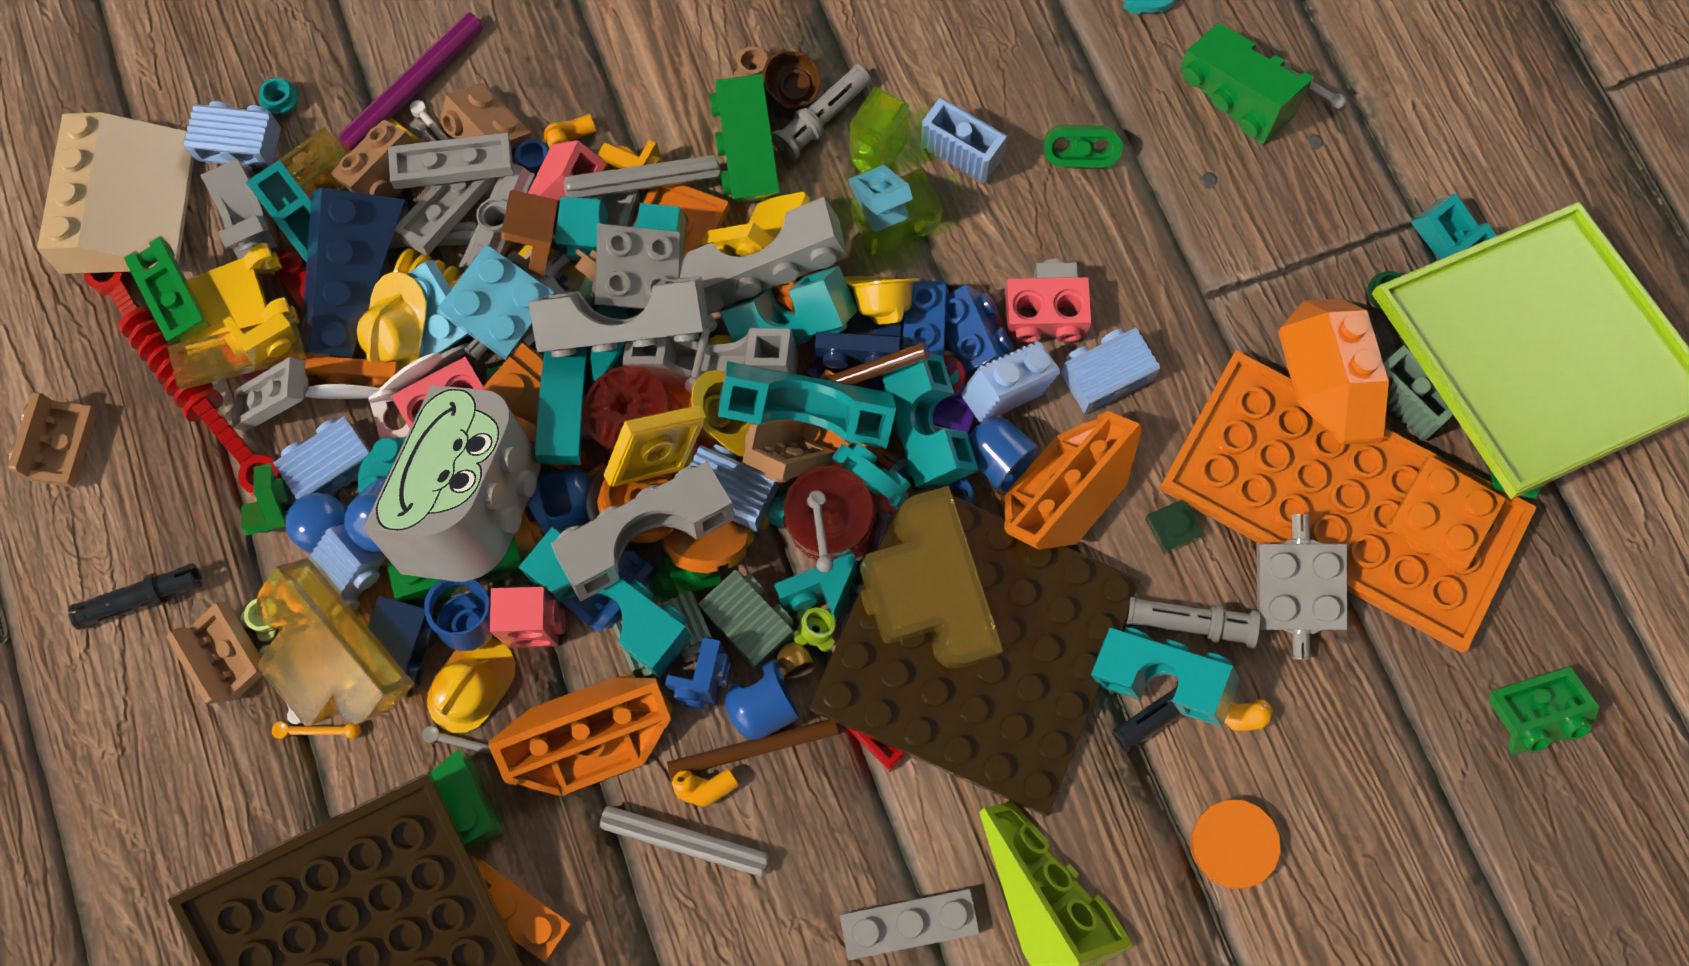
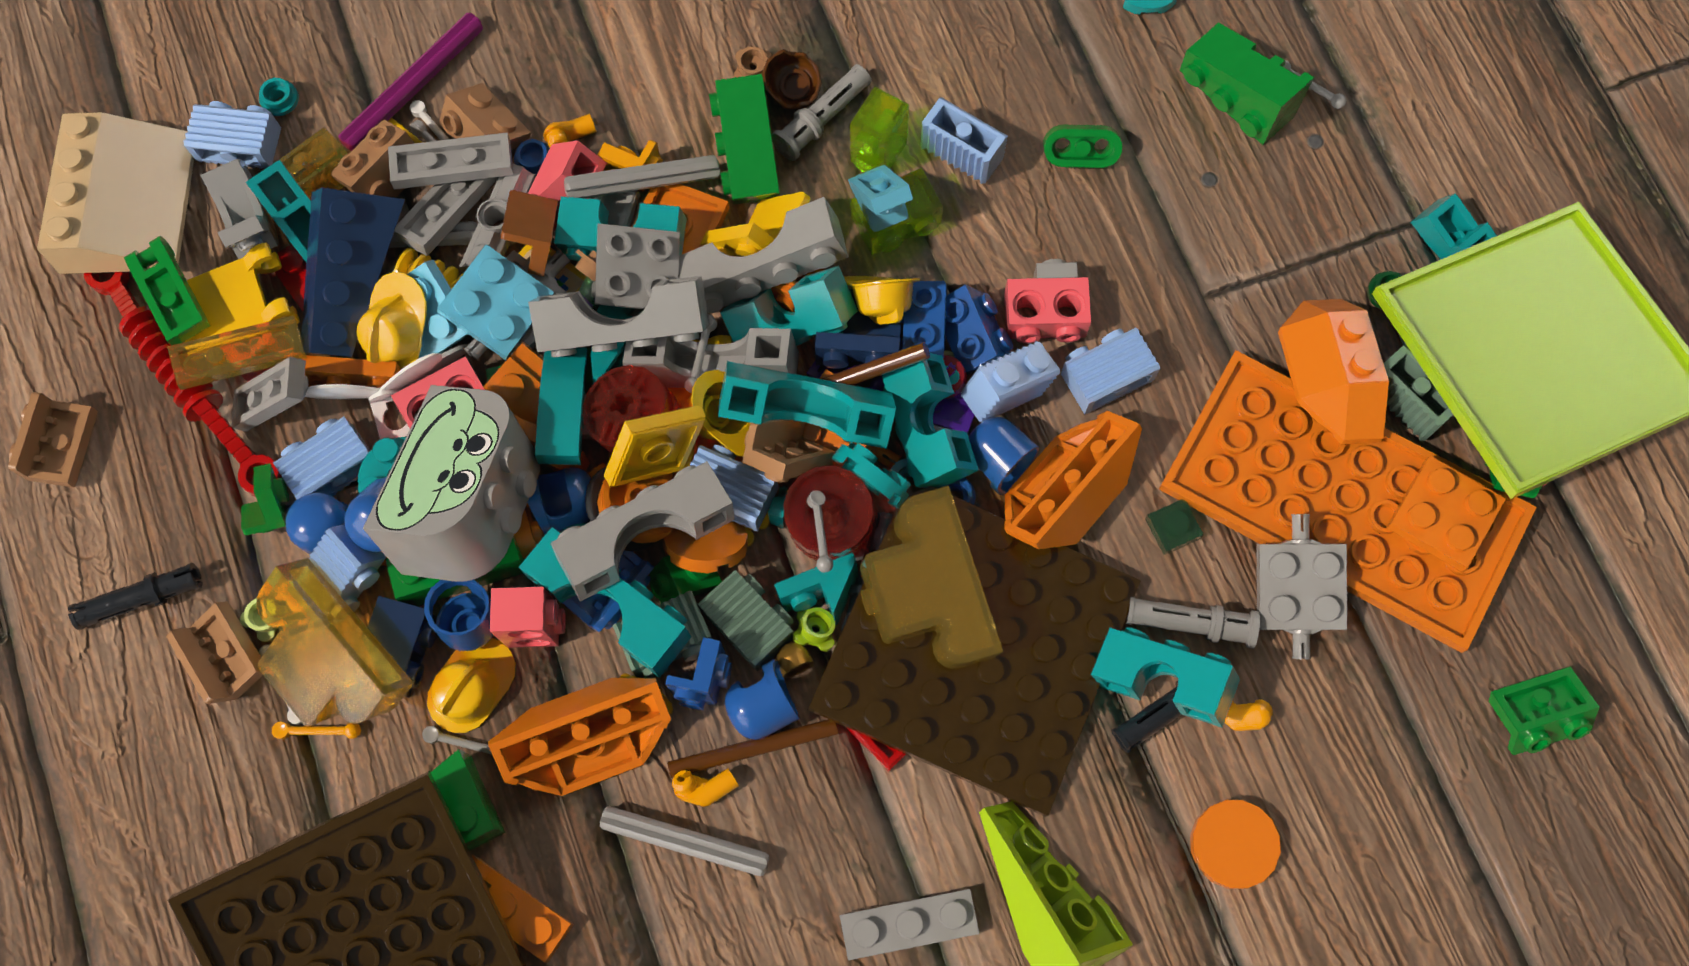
(264, 341): yellow bracket -> none

